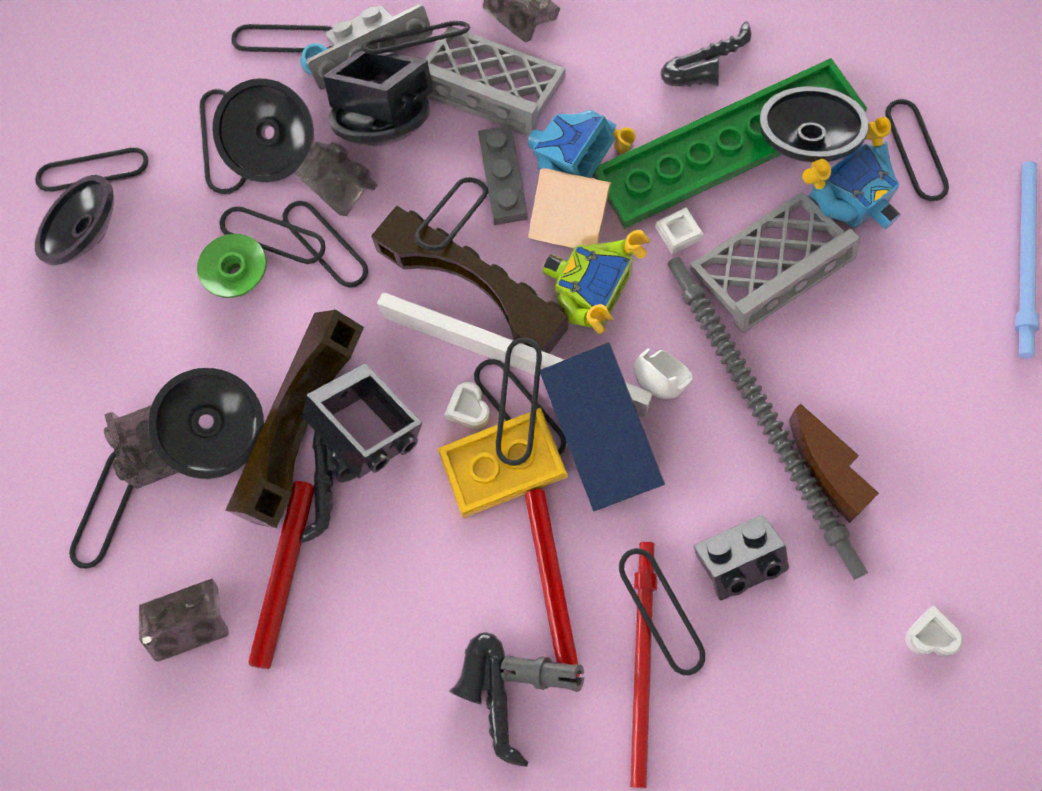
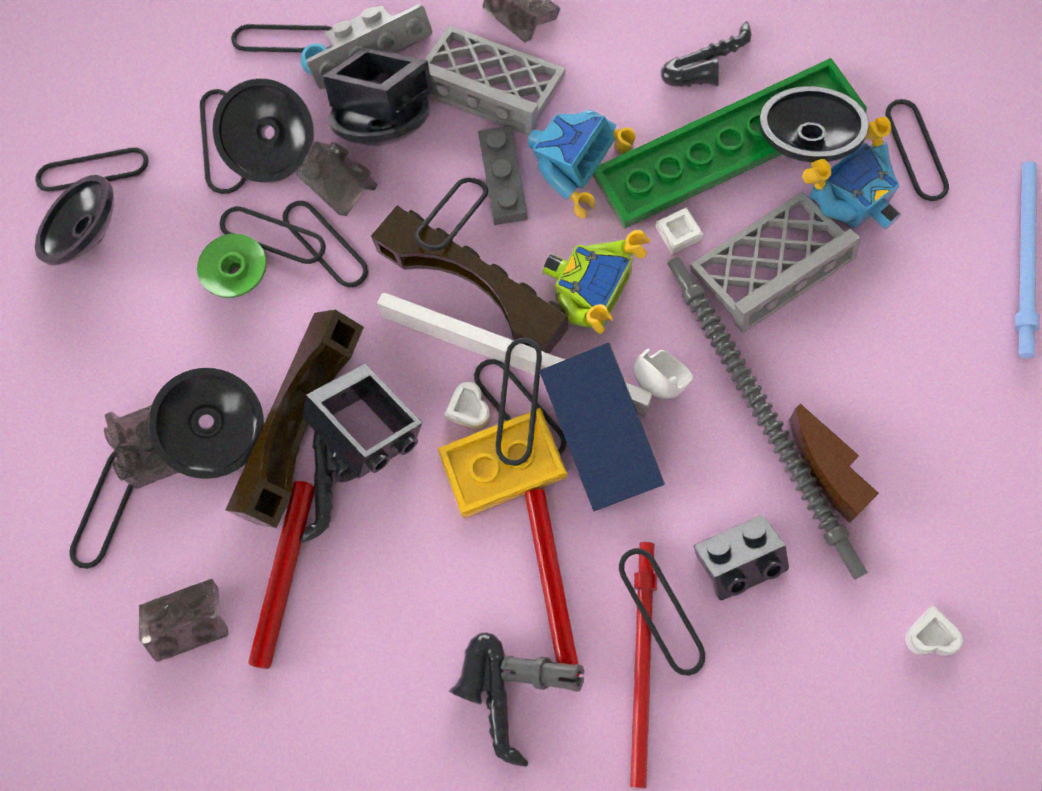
(417, 42): black piece -> none
(568, 209): light nougat tile -> none

